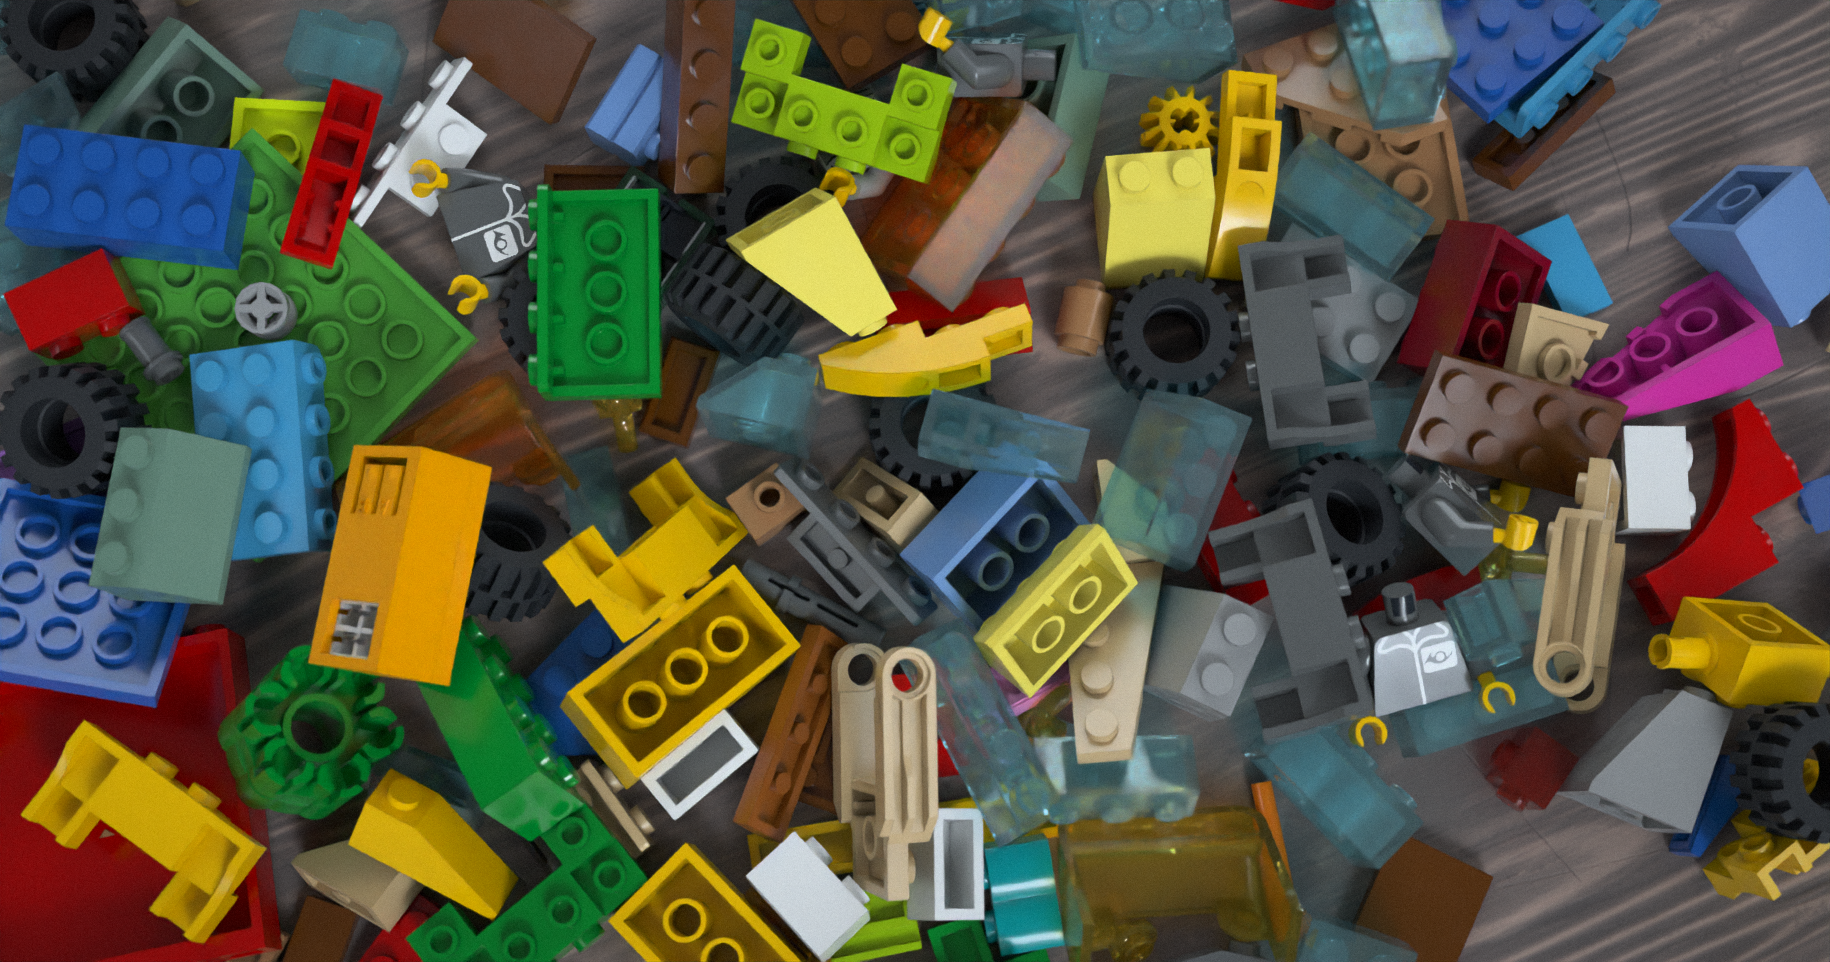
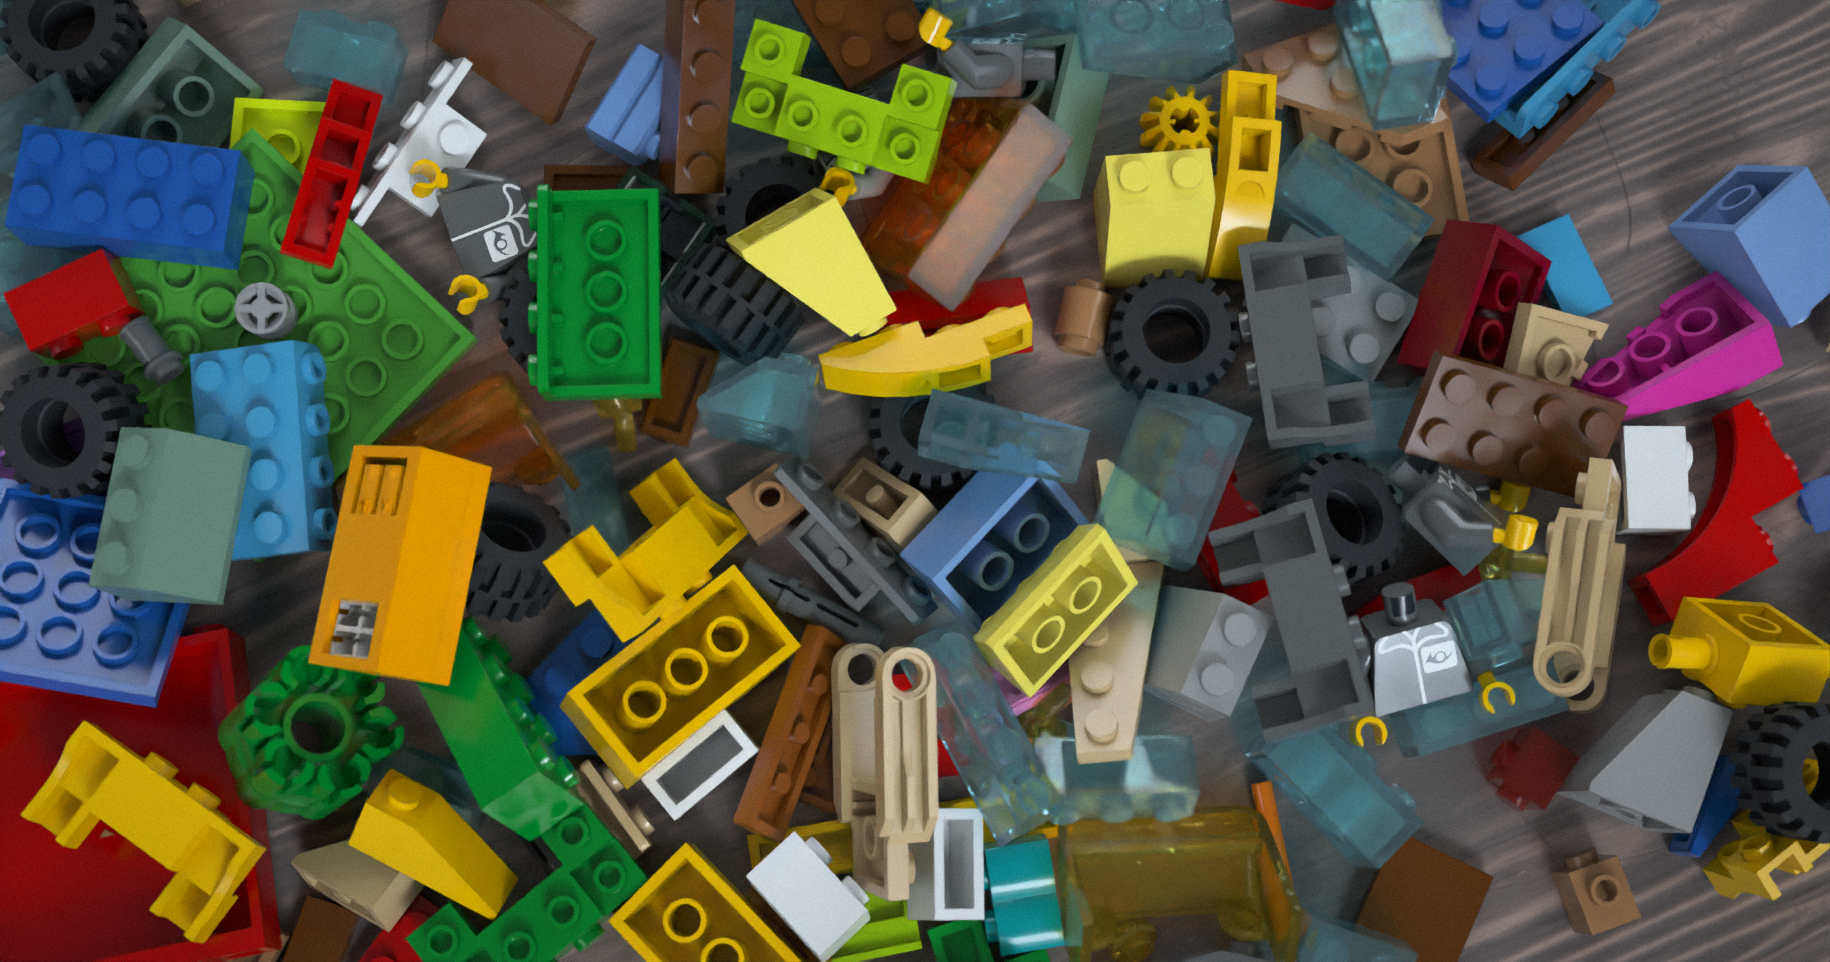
(1595, 892): none -> medium nougat brick

